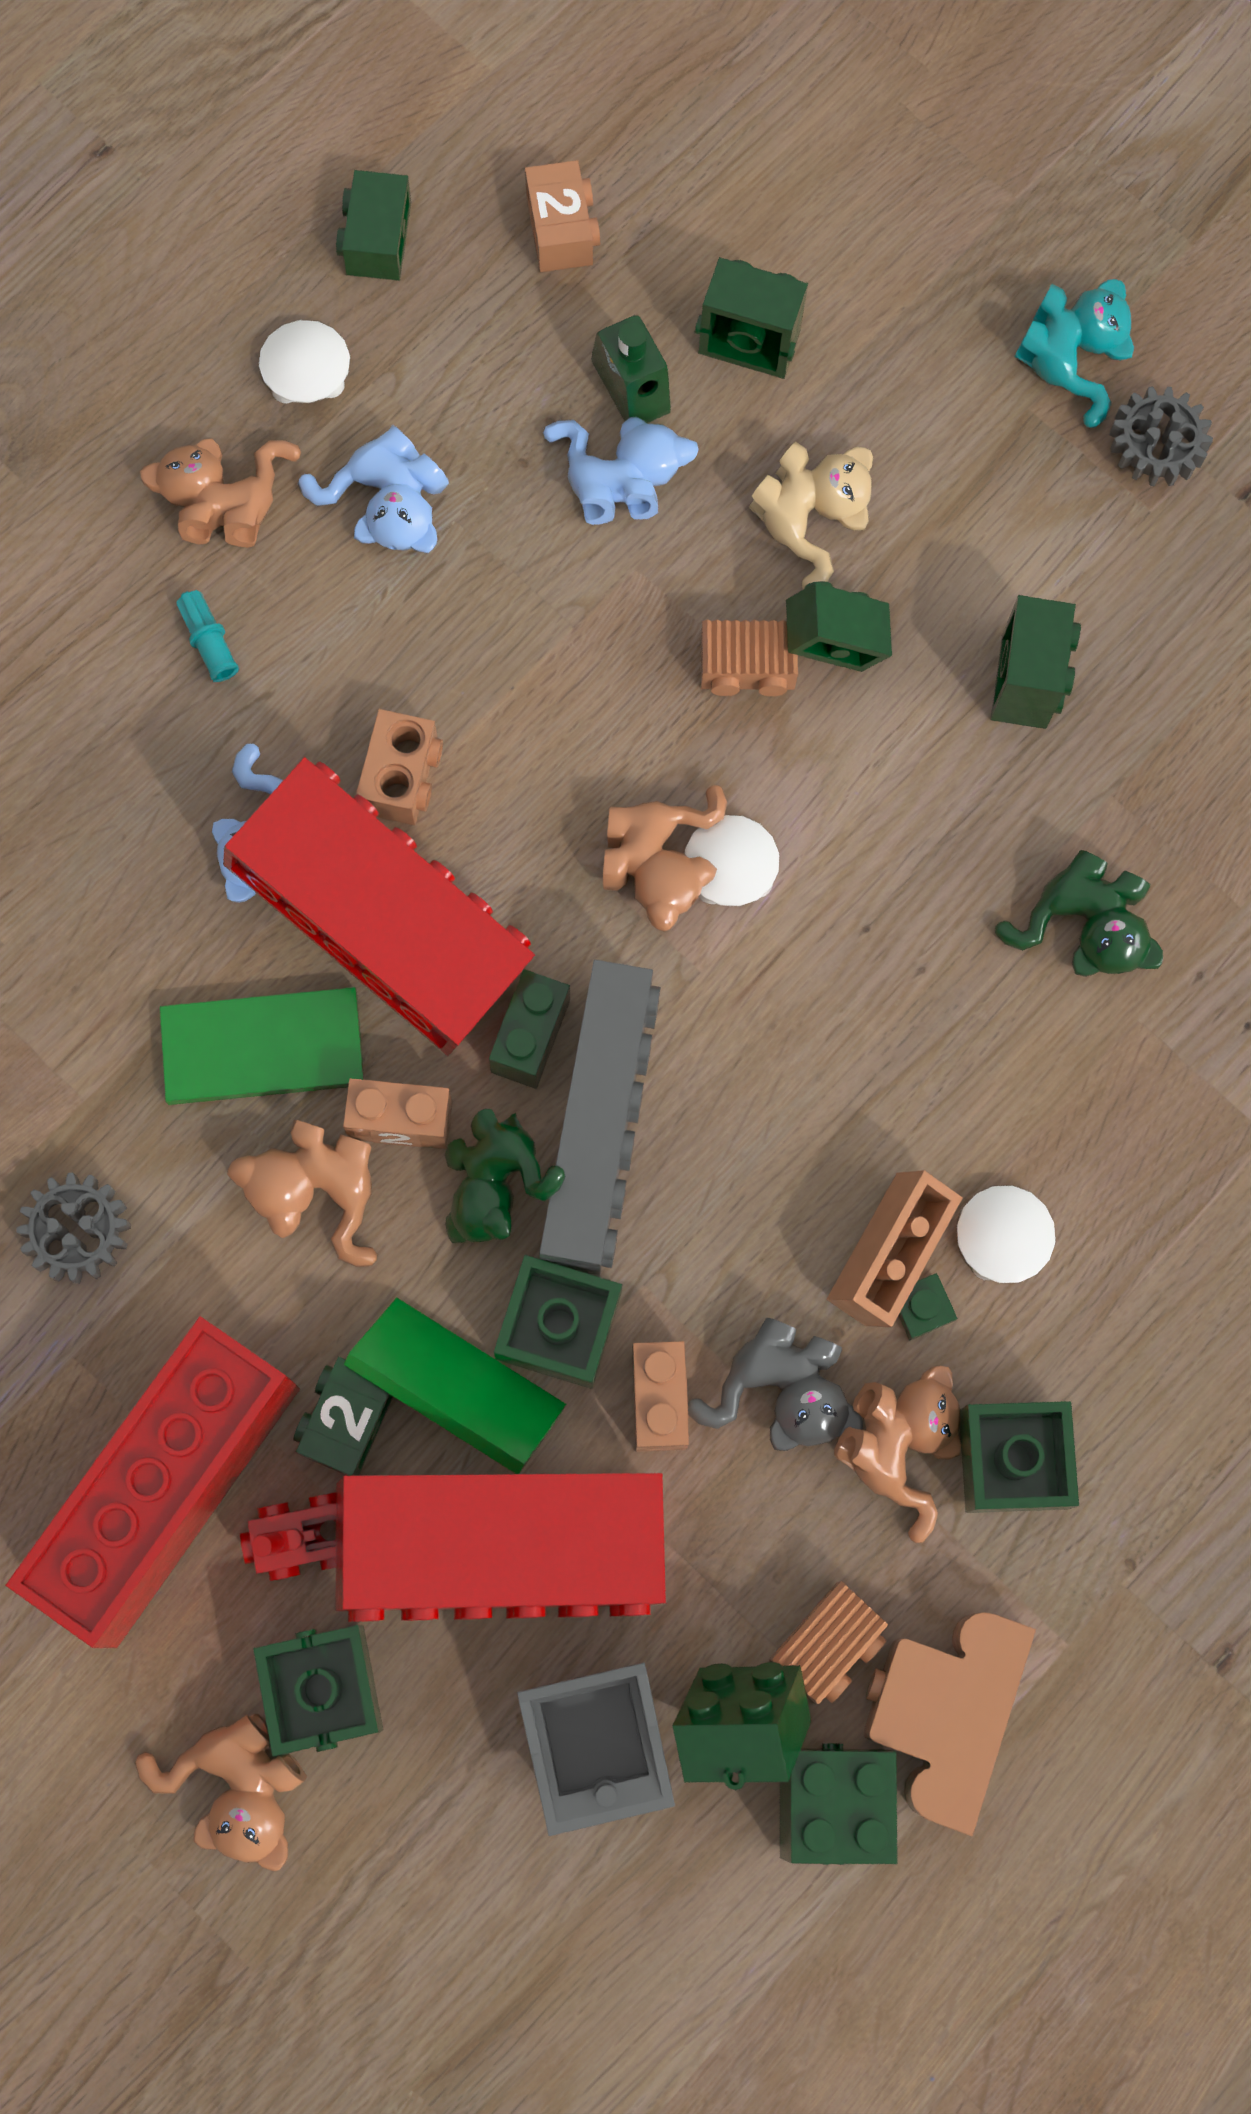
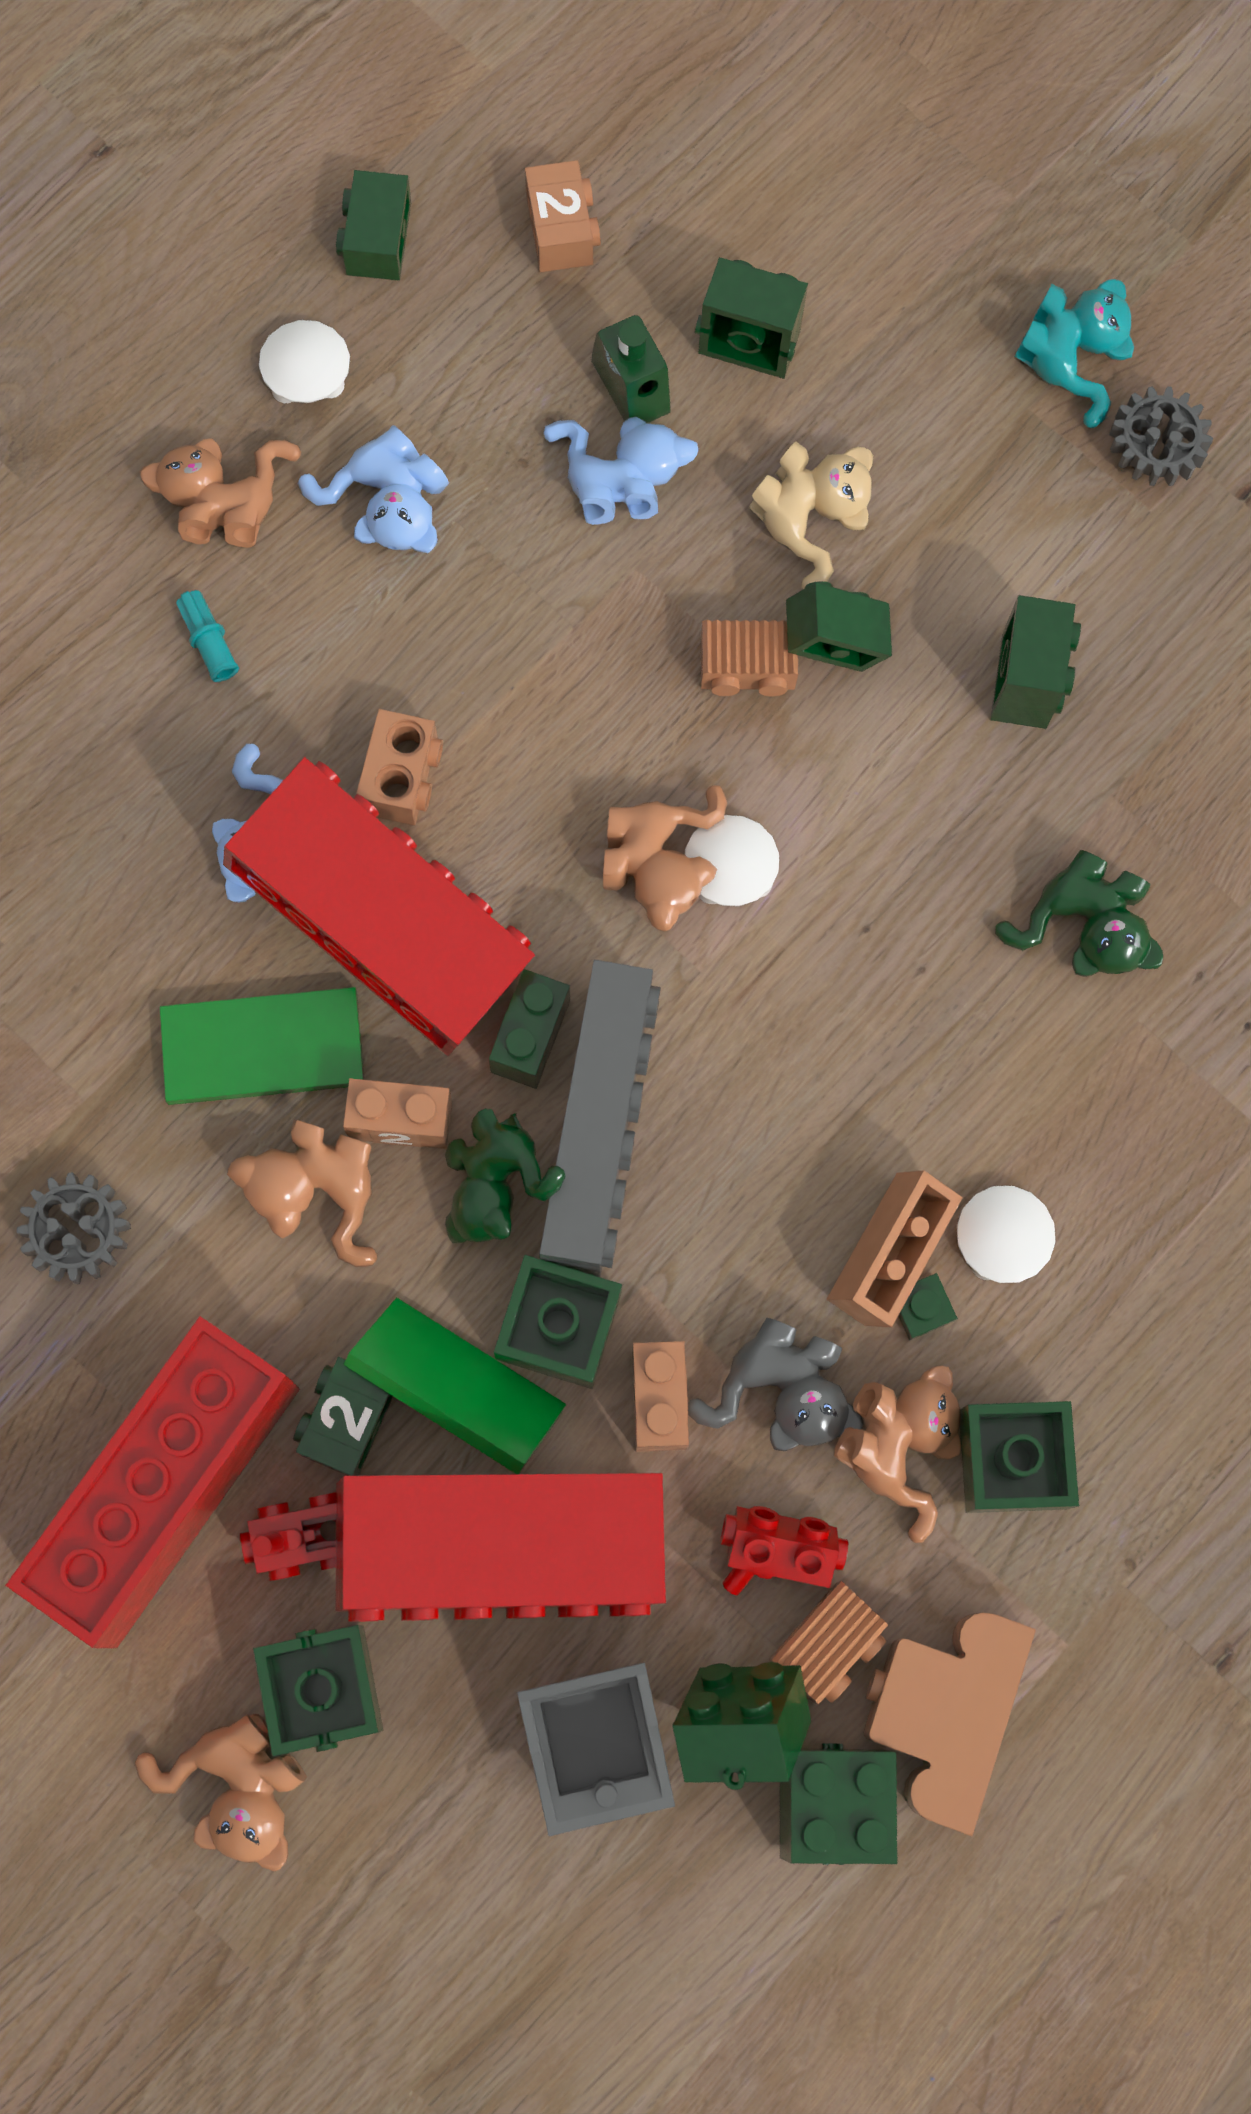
(781, 1547): none -> red brick

